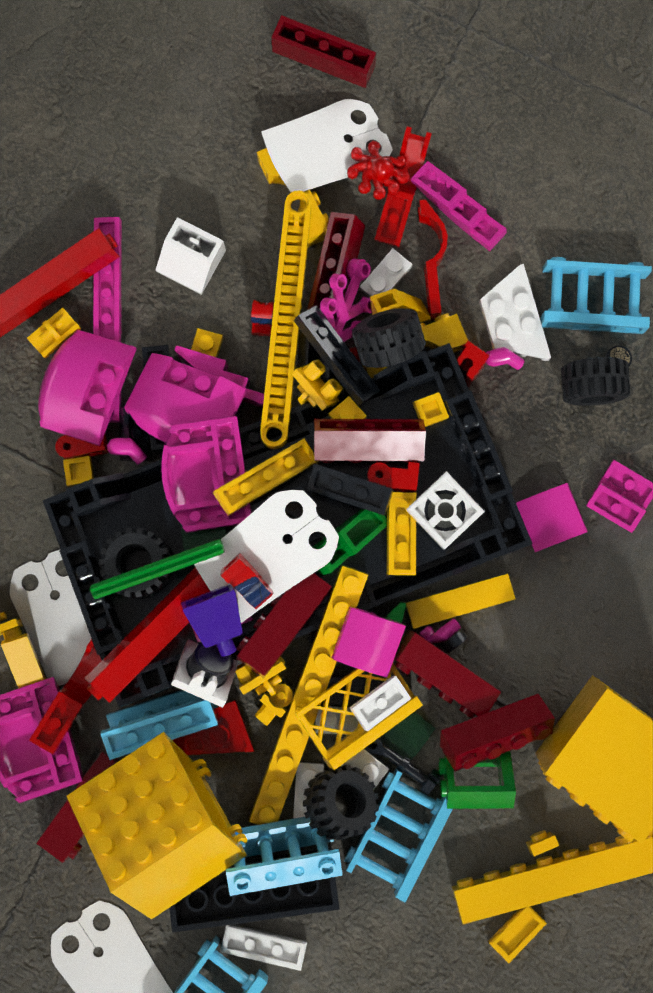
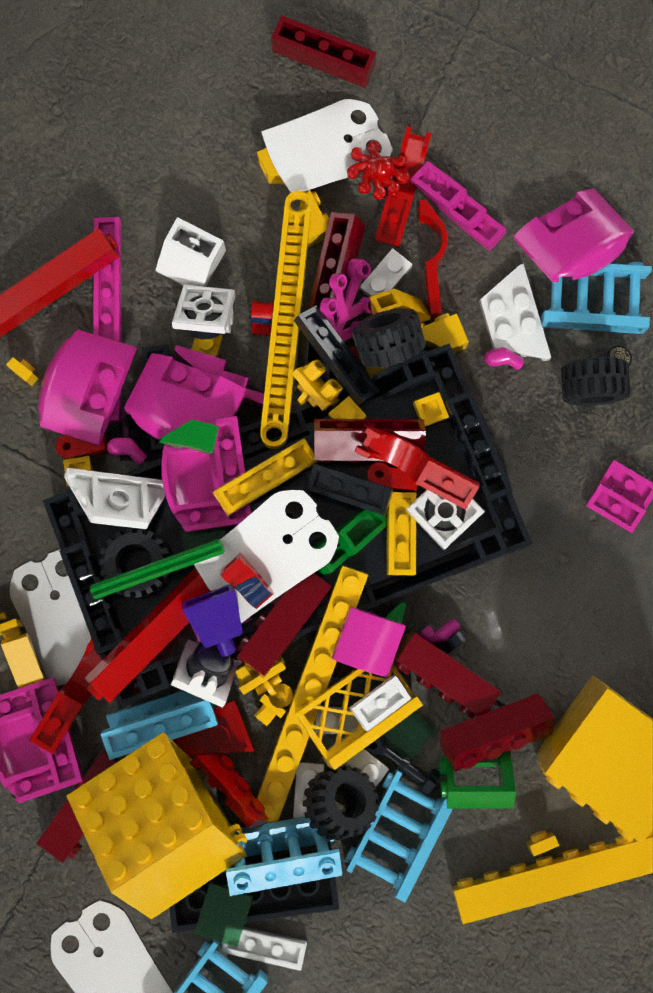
(23, 370): none -> yellow plate
(53, 333): yellow hips -> none
(116, 497): none -> white wing
(192, 435): none -> green slope
(204, 311): none -> white piece
(223, 915): none -> clear green piece
(227, 780): none -> red wing
(419, 466): none -> piece
(460, 601): yellow tile -> none
(472, 361): red hinge -> none
(493, 628): none -> clear tile
(517, 933): yellow tile -> none
(551, 517): dark pink slope -> none
(575, 237): none -> dark pink slope

